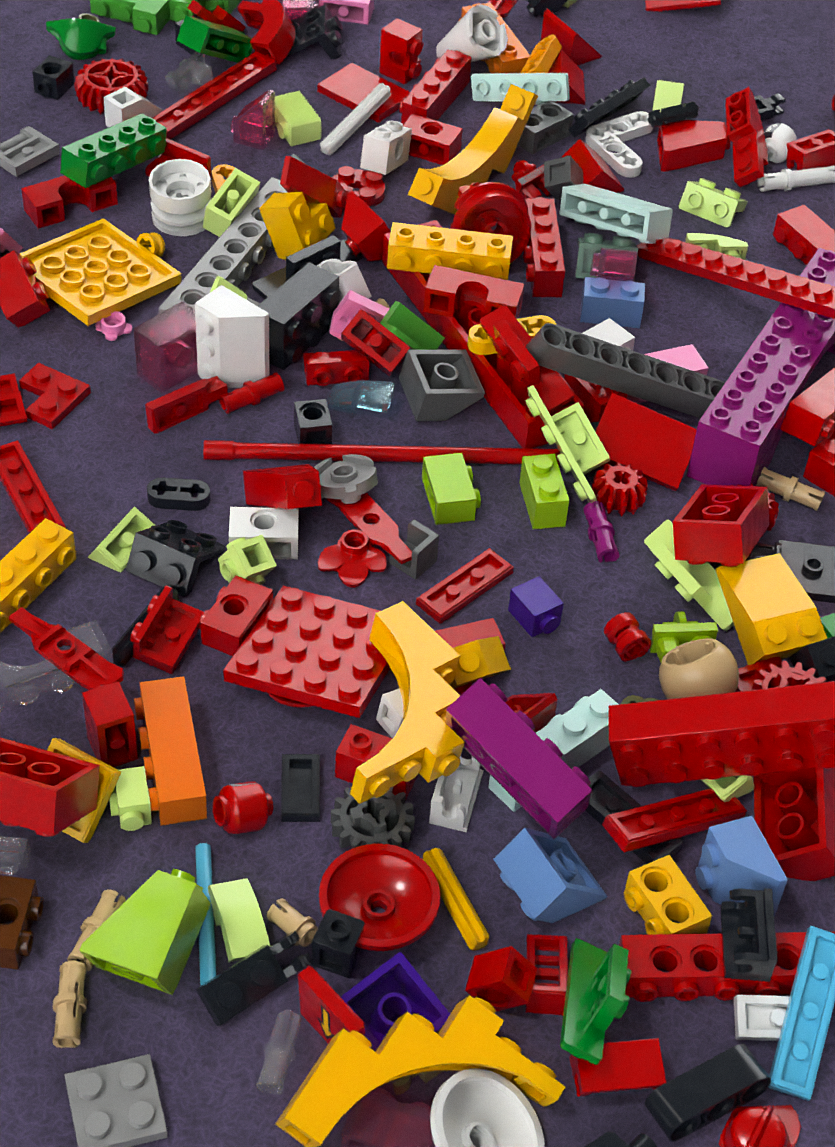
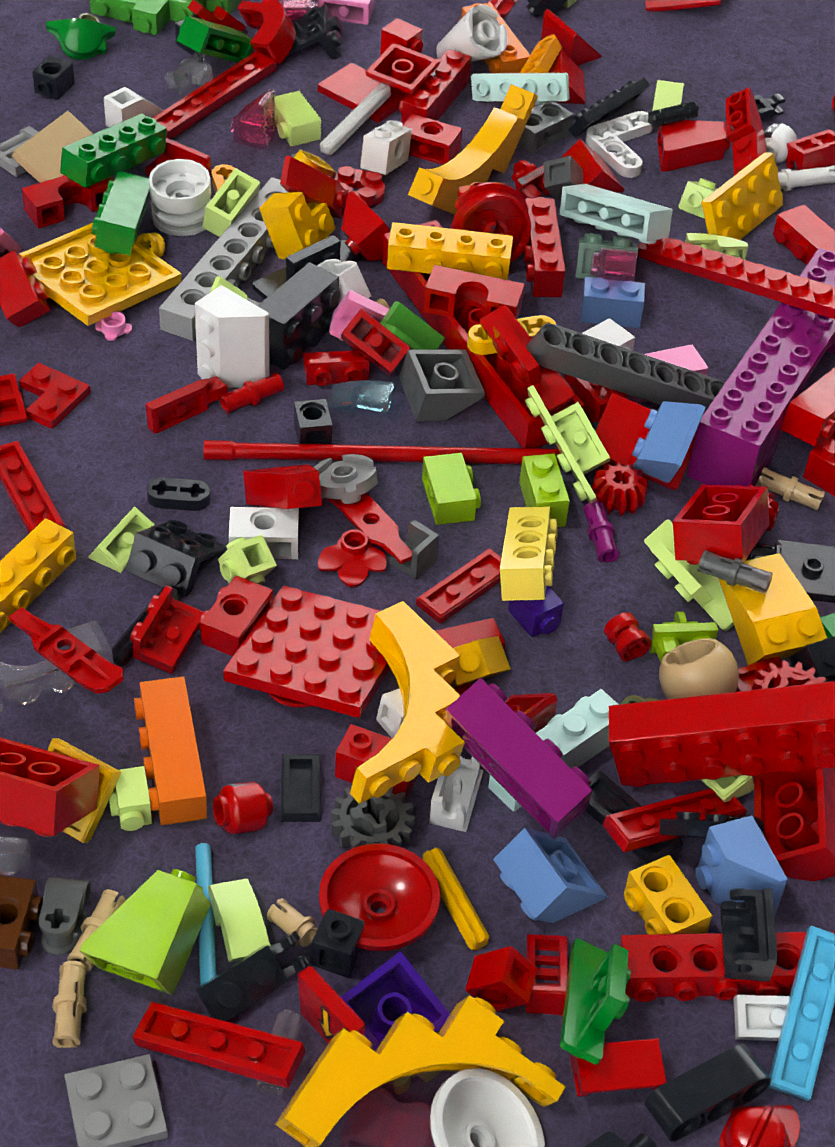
(43, 151): none -> tan tile
(63, 914): none -> dark grey piece
(106, 77): red gear -> none
(110, 724): red brick -> none
(121, 213): none -> brick
(167, 347): clear pink brick -> none
(219, 1044): none -> red plate
(315, 162): none -> yellow beam
(402, 68): none -> red slope
(528, 553): none -> light yellow brick
(667, 440): none -> medium blue slope
(689, 824): none -> black hinge
(735, 572): none -> dark grey pin
(744, 199): none -> yellow plate

